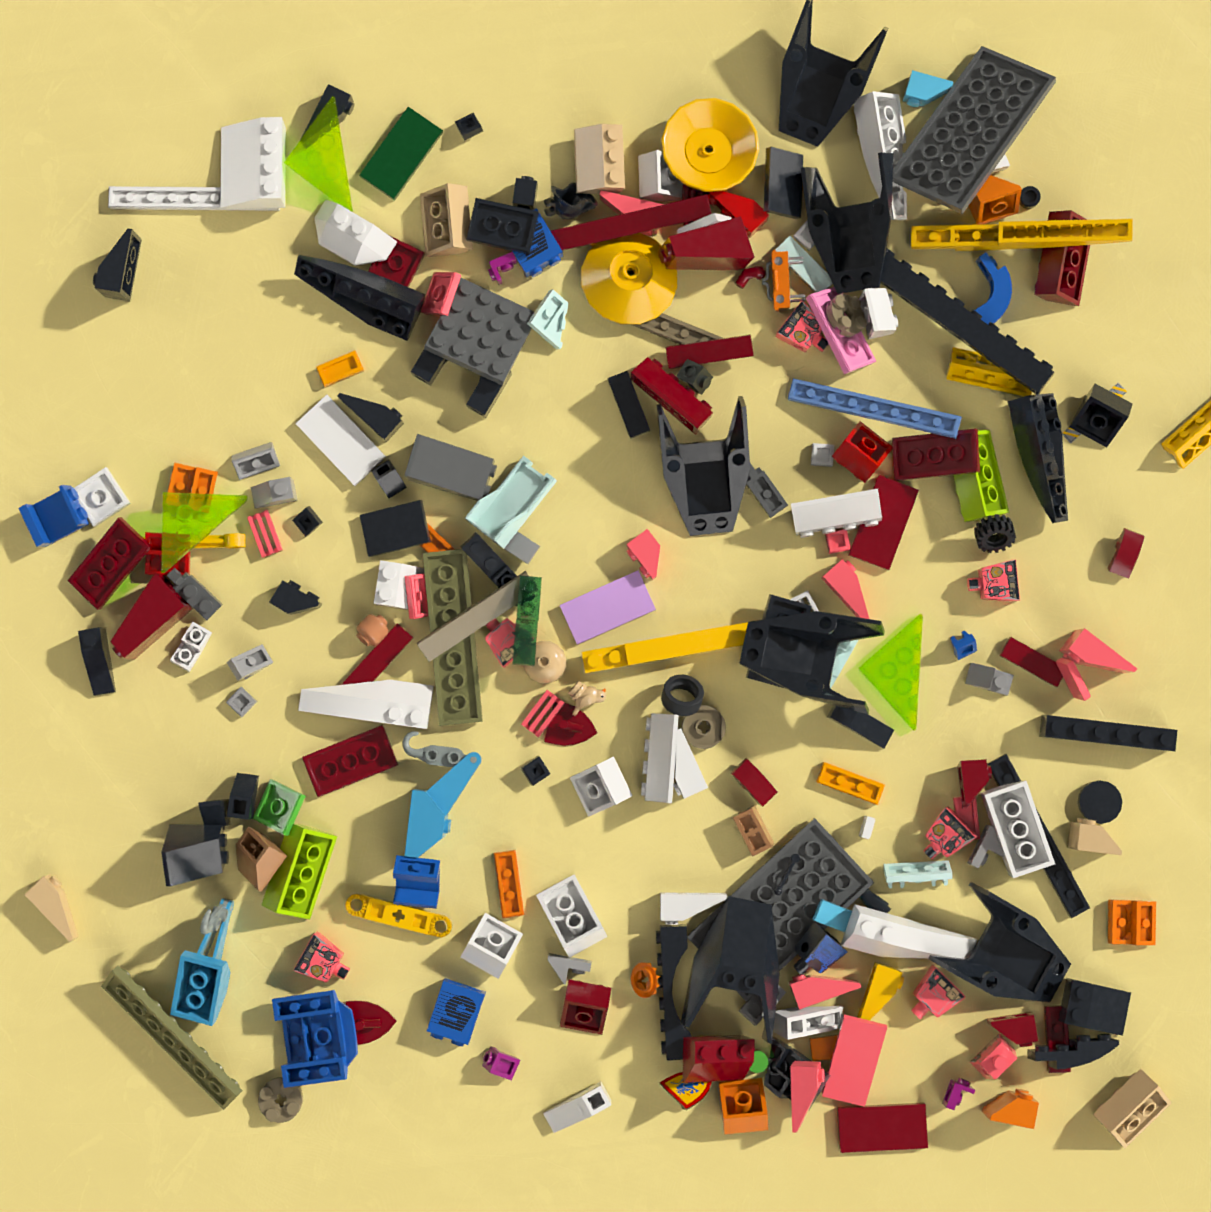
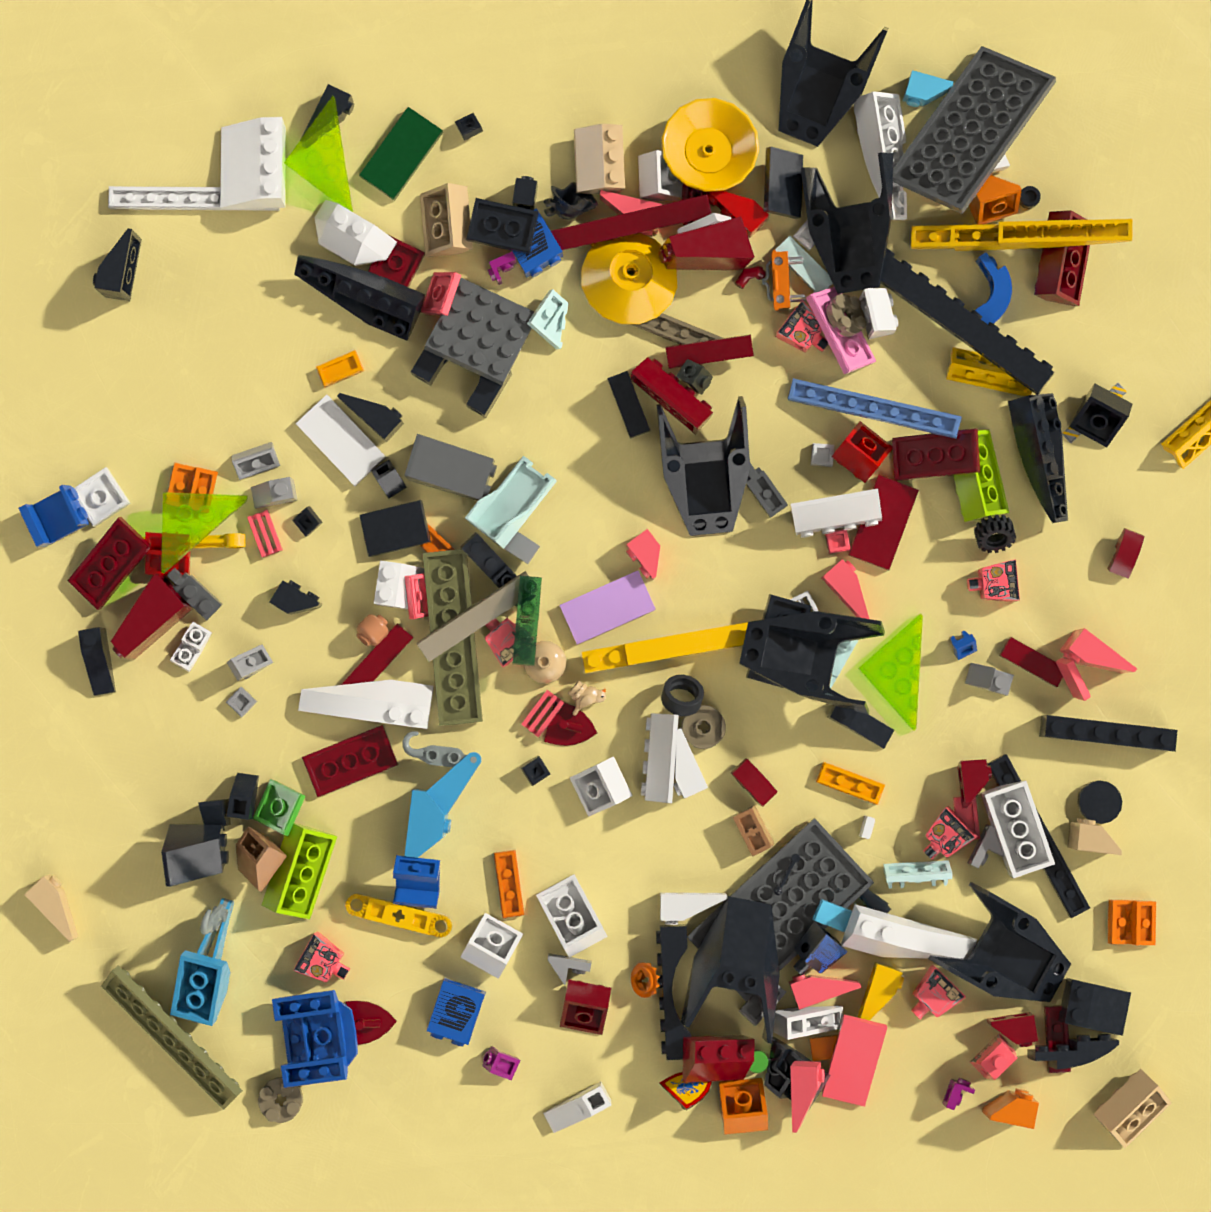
(882, 1127): dark red tile -> none

